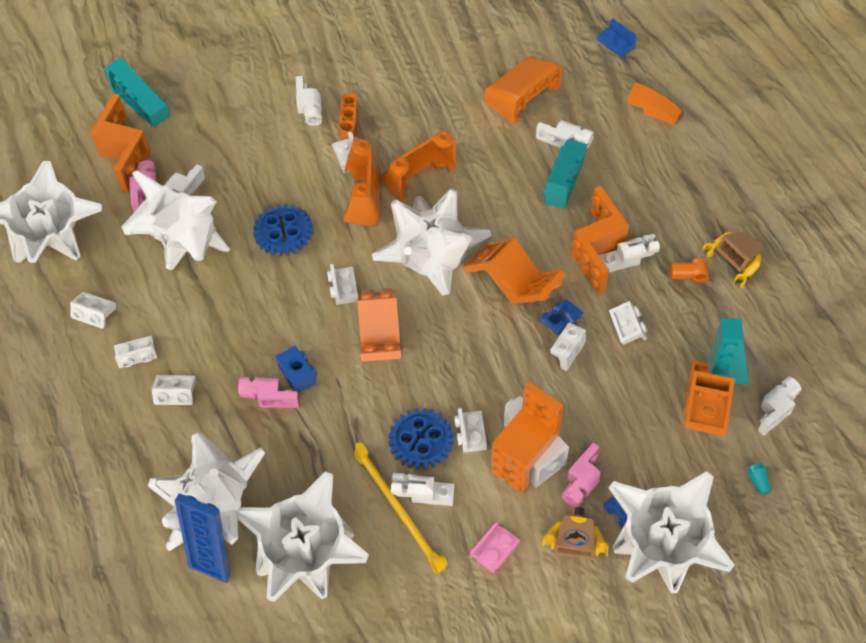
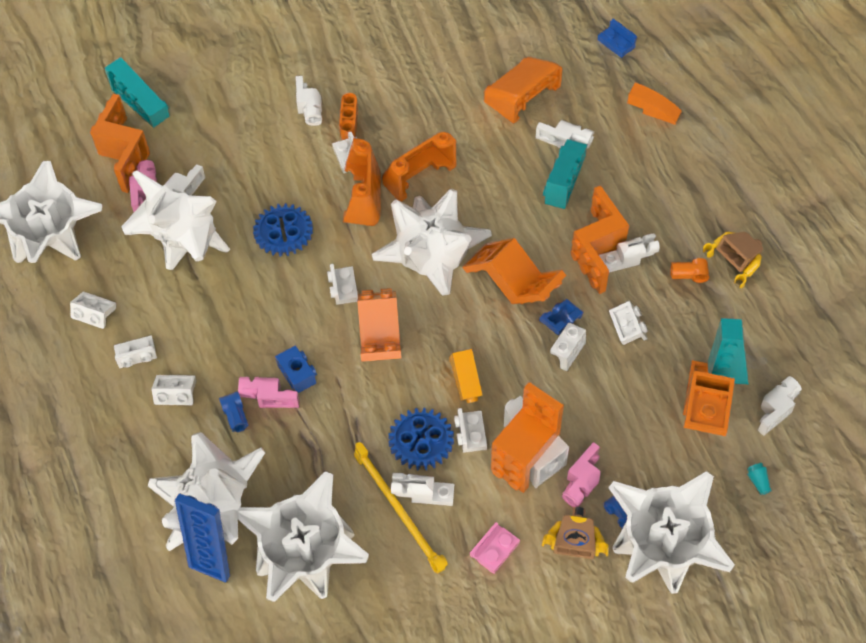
(233, 409): none -> blue piece
(466, 375): none -> light orange slope

